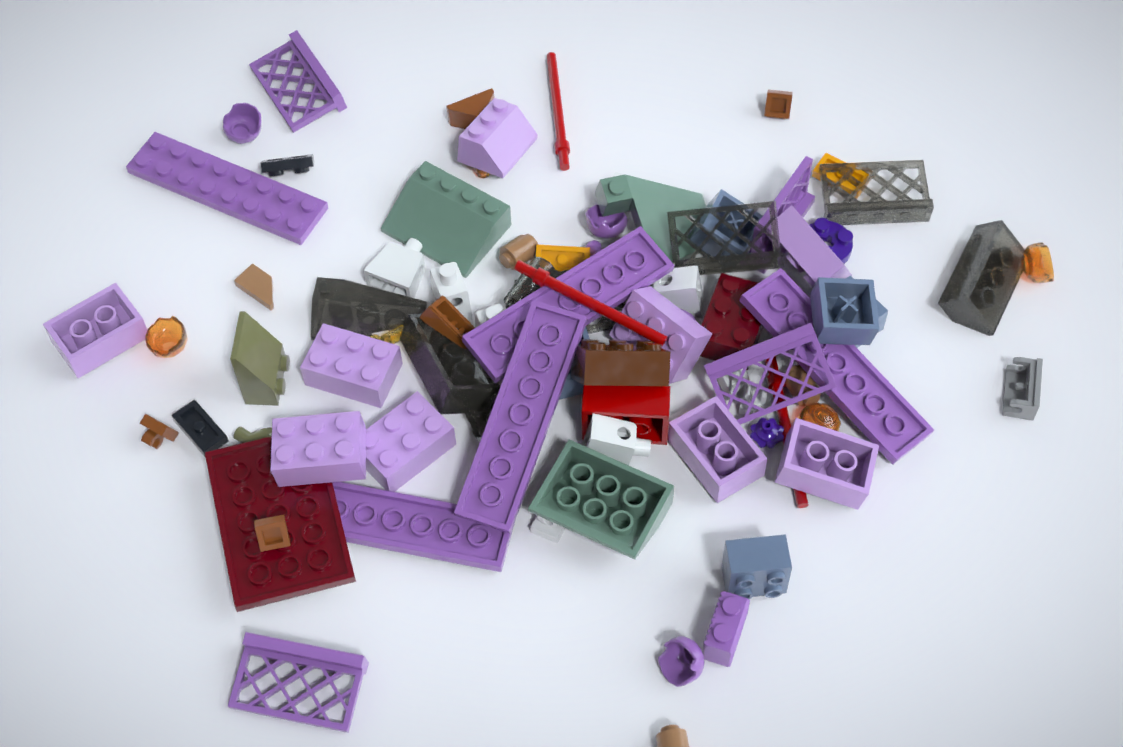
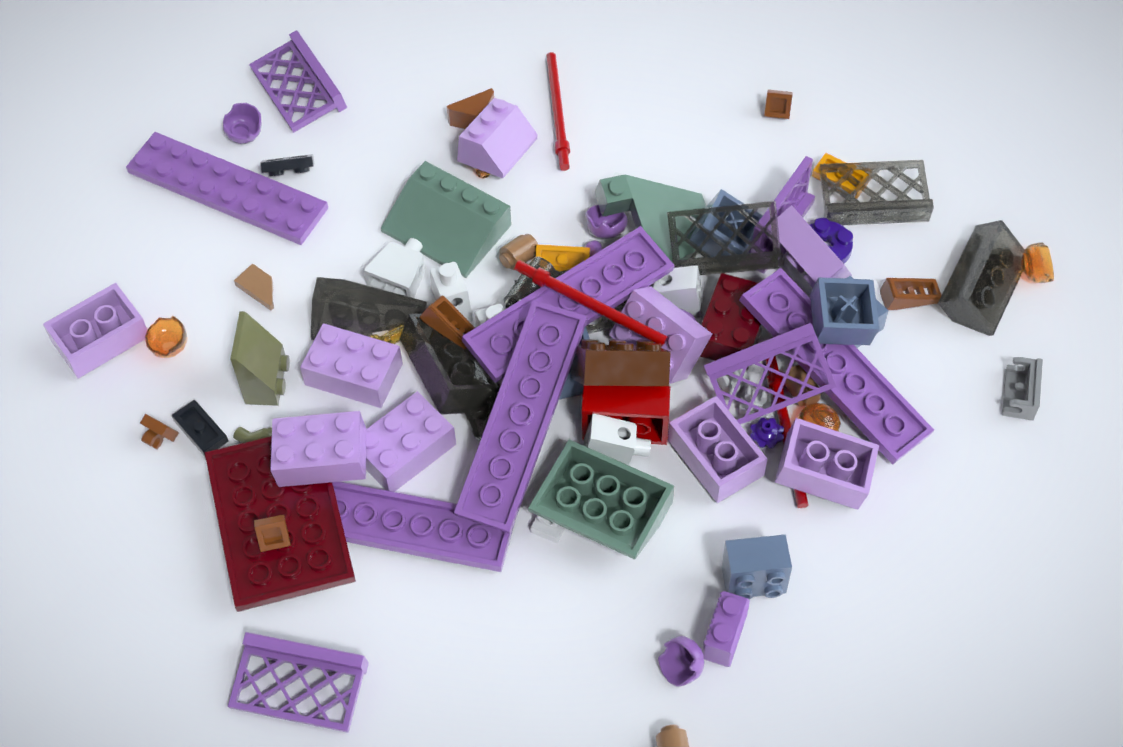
(895, 299): none -> dark orange slope

